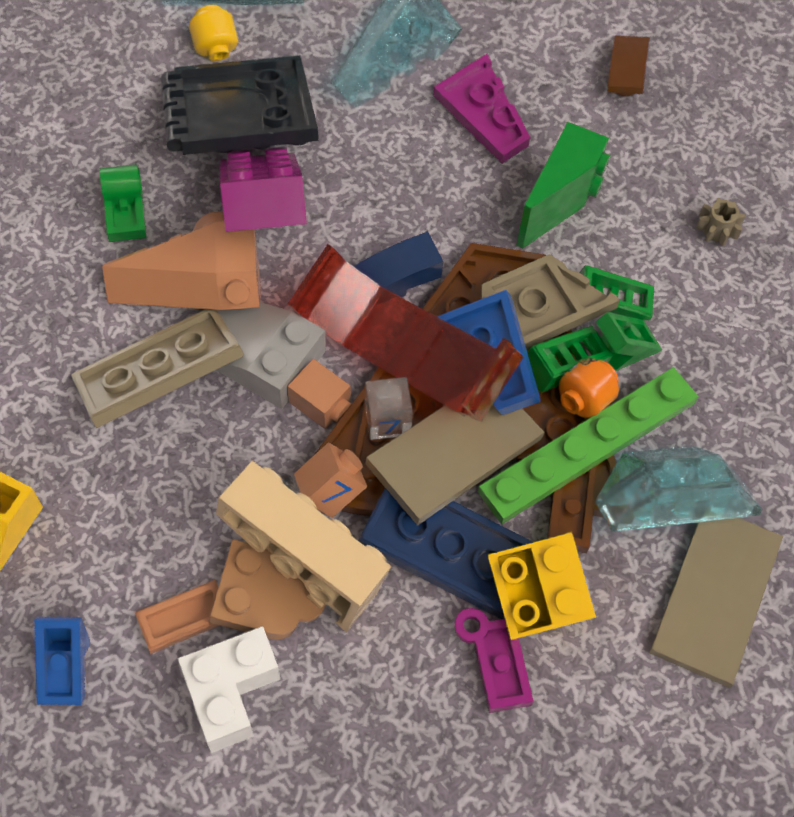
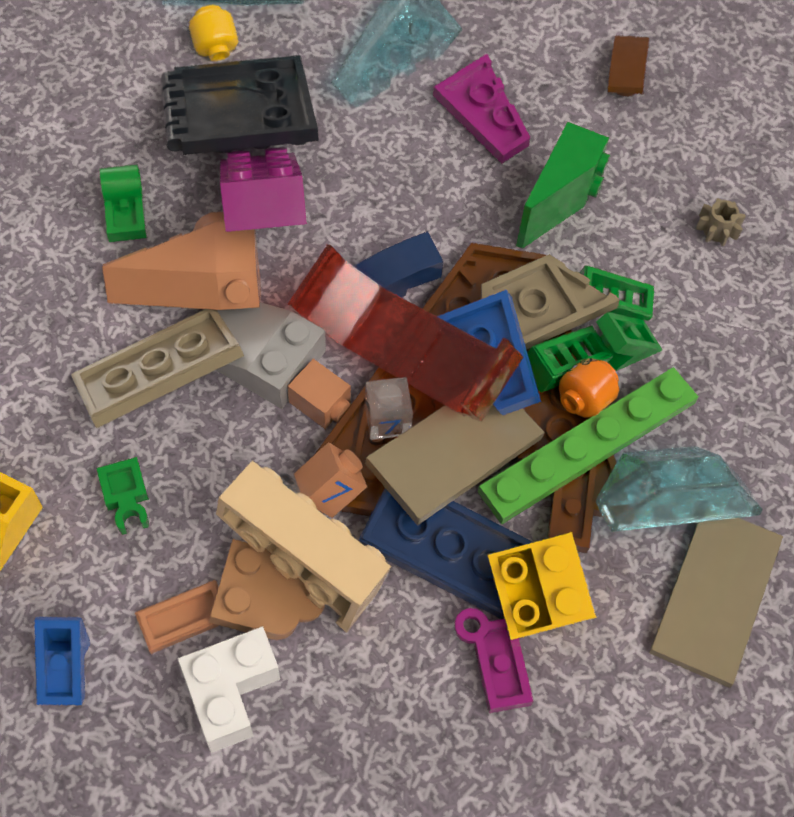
(123, 489): none -> green plate

